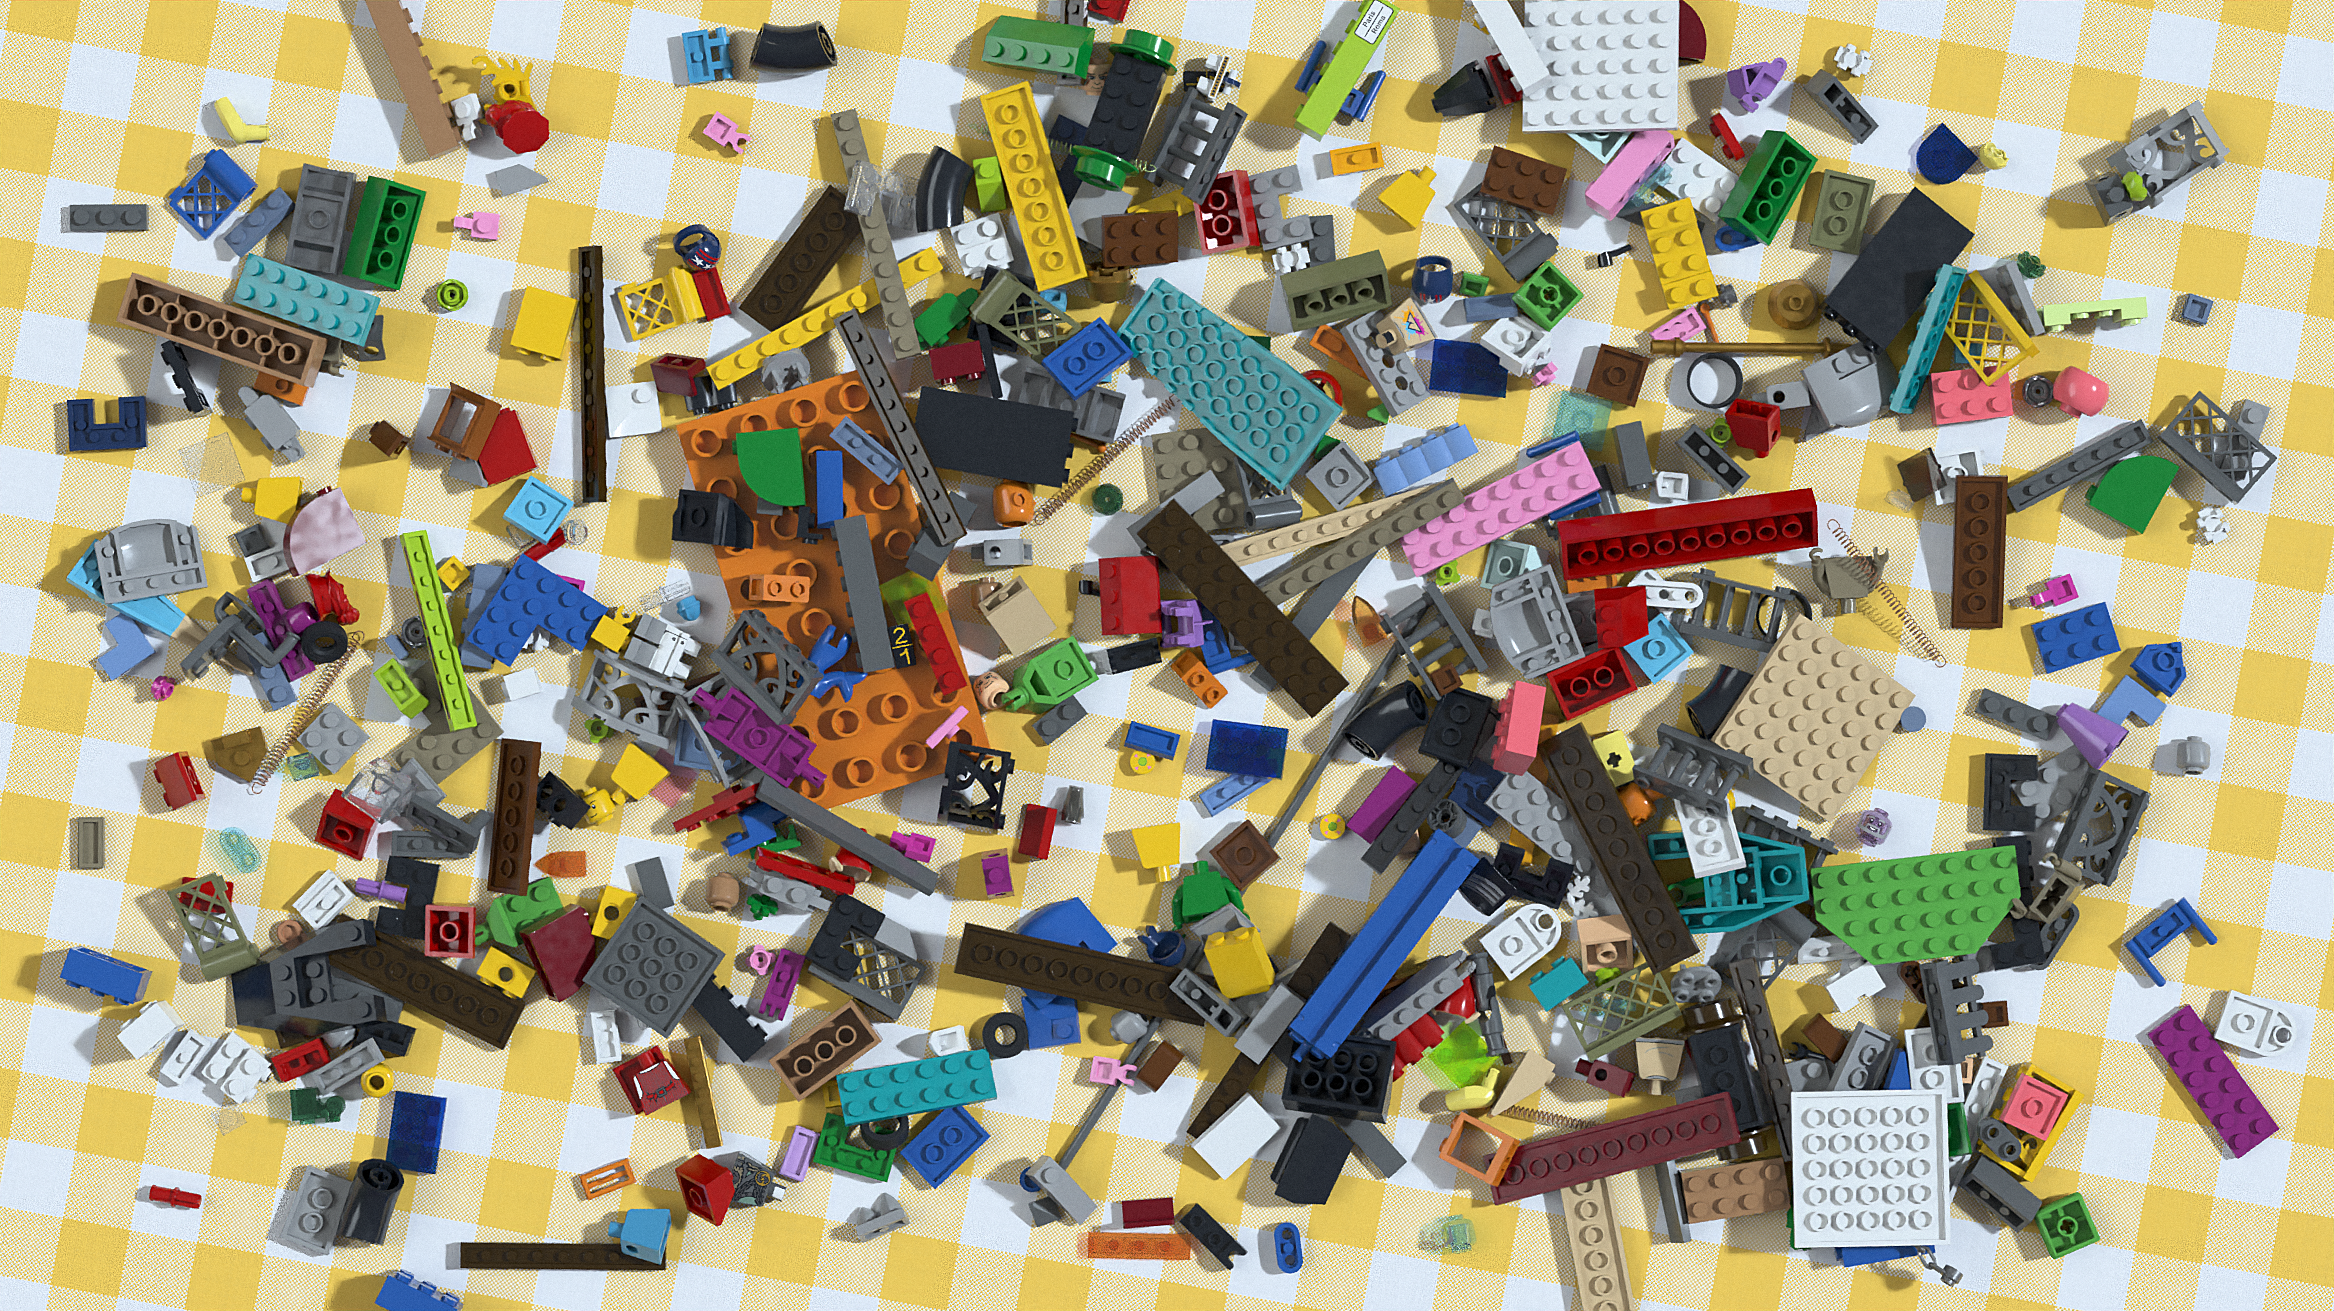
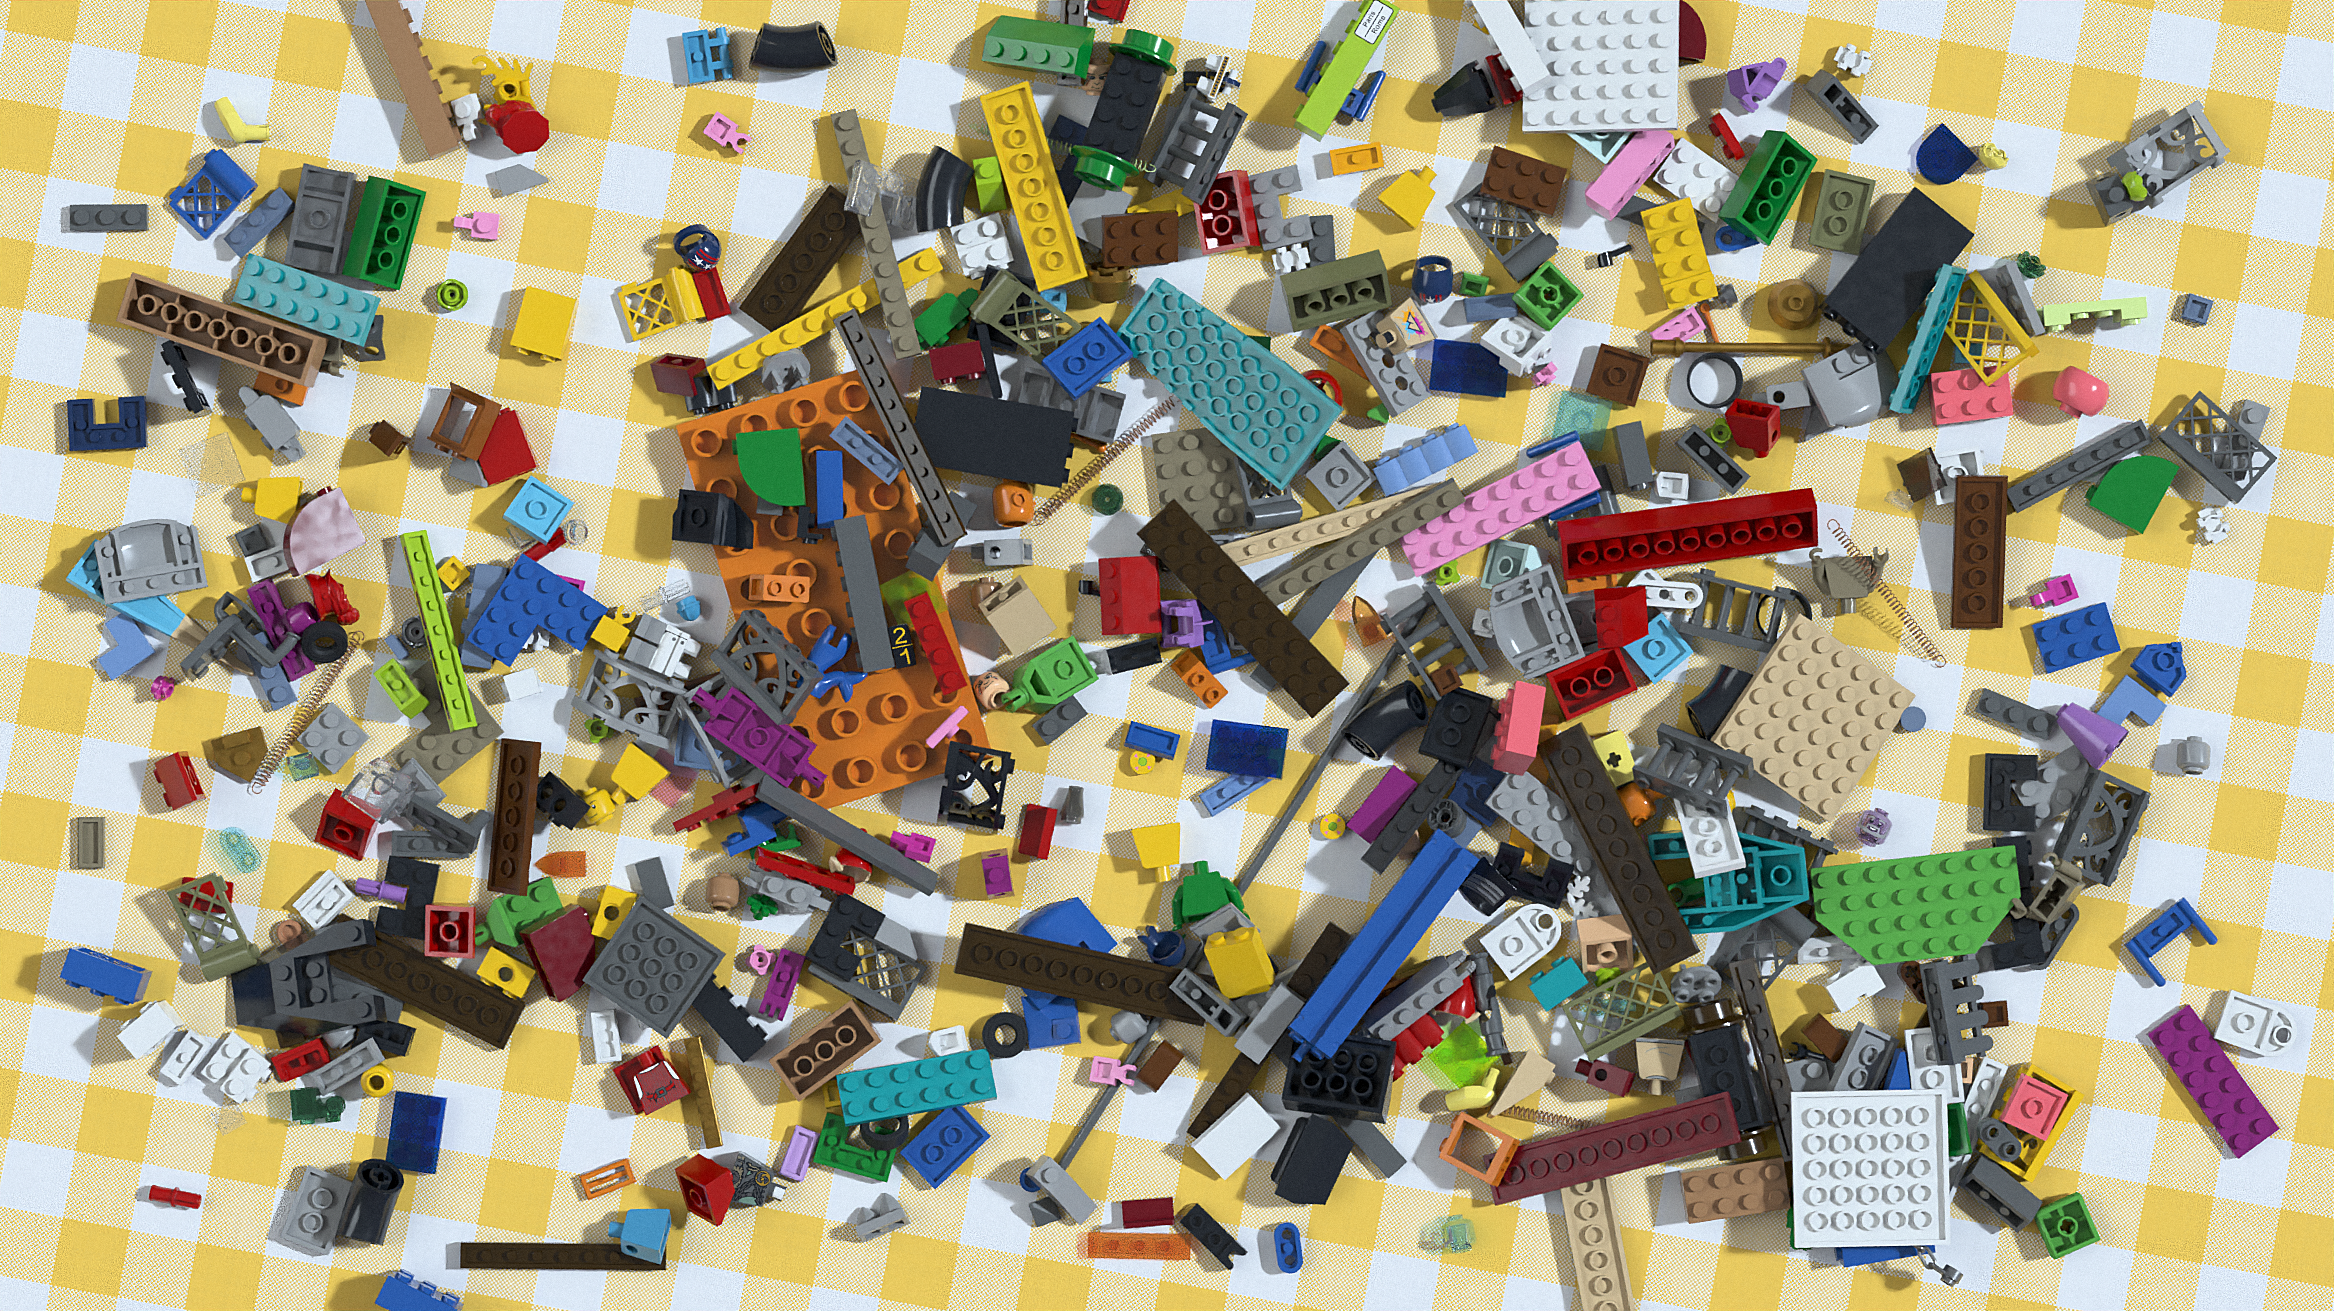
(592, 374): dark brown plate -> none
(633, 409): white plate -> none
(1190, 498): light grey tile -> none
(1245, 855): reddish brown plate -> none
(1660, 176): clear light blue plate -> none
(1672, 1202): dark grey tile -> none
(2045, 387): flat silver plate -> none

